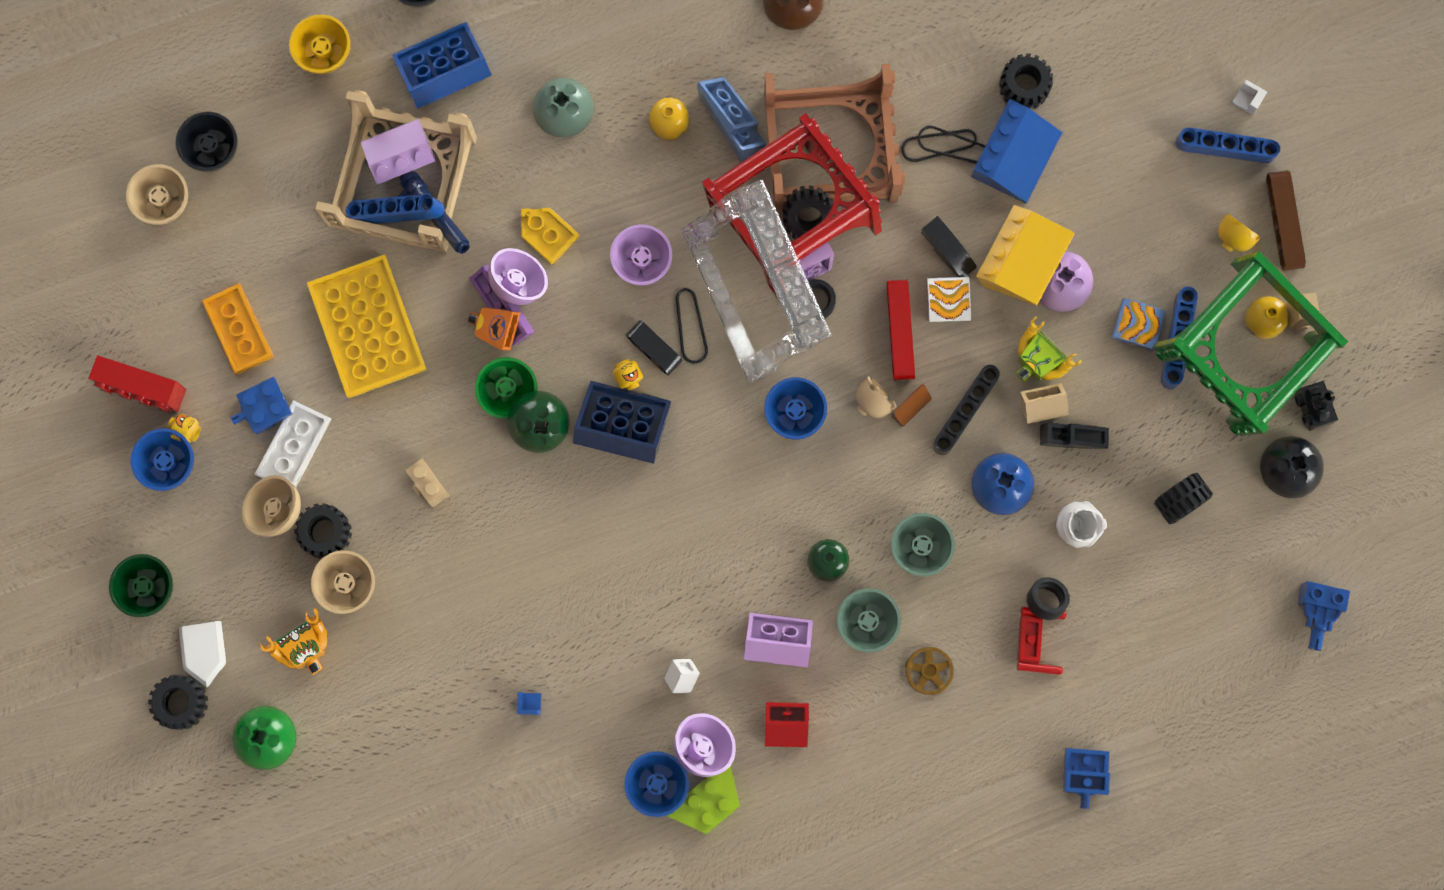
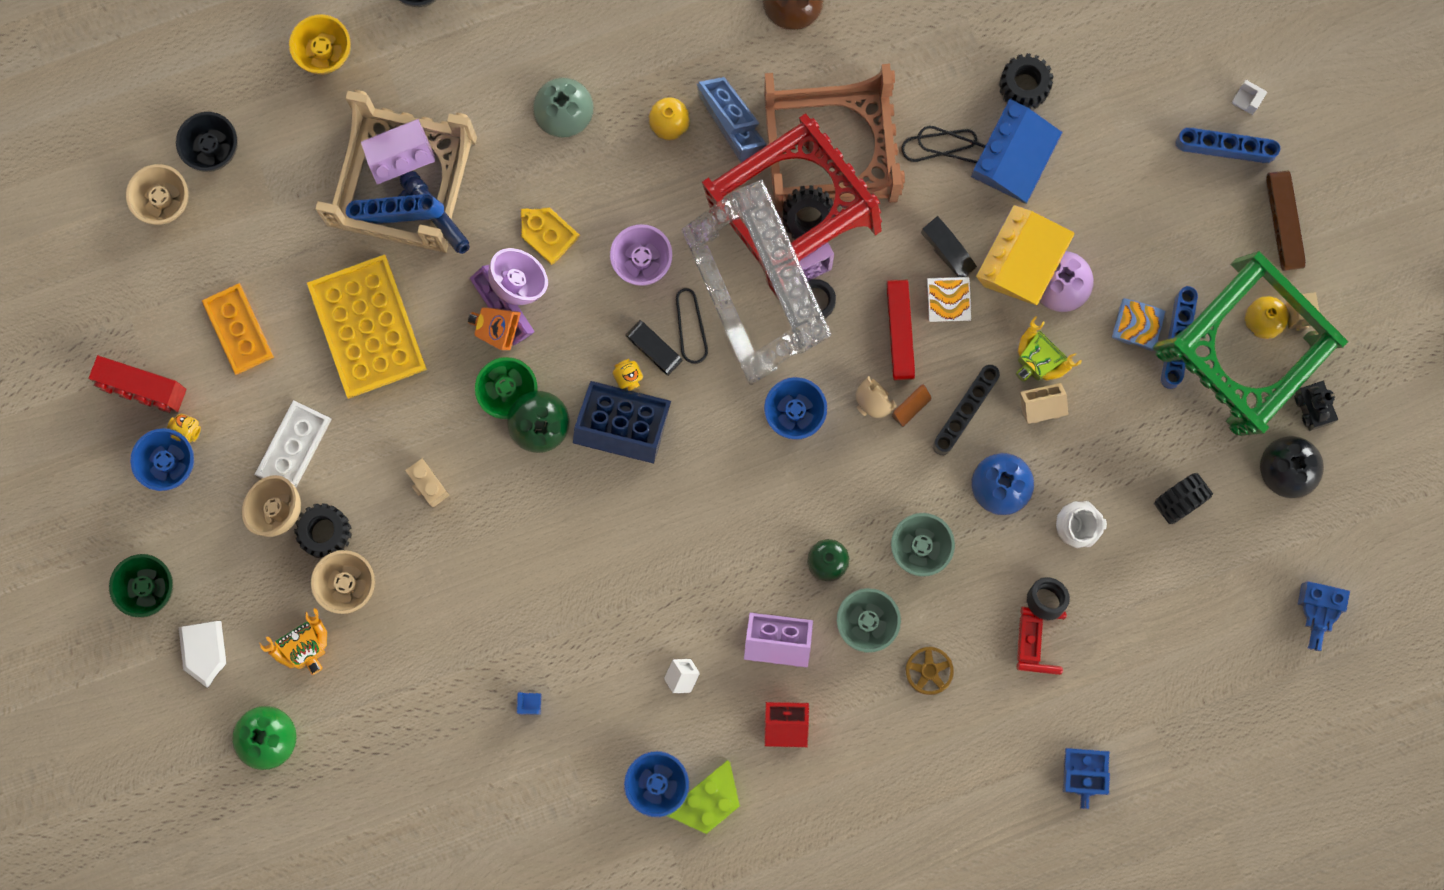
(161, 696): black tyre -> none
(262, 406): blue plate -> none
(442, 65): blue slope -> none
(704, 745): lavender piece -> none
(1074, 436): black slope -> none
(1236, 235): yellow cylinder -> none

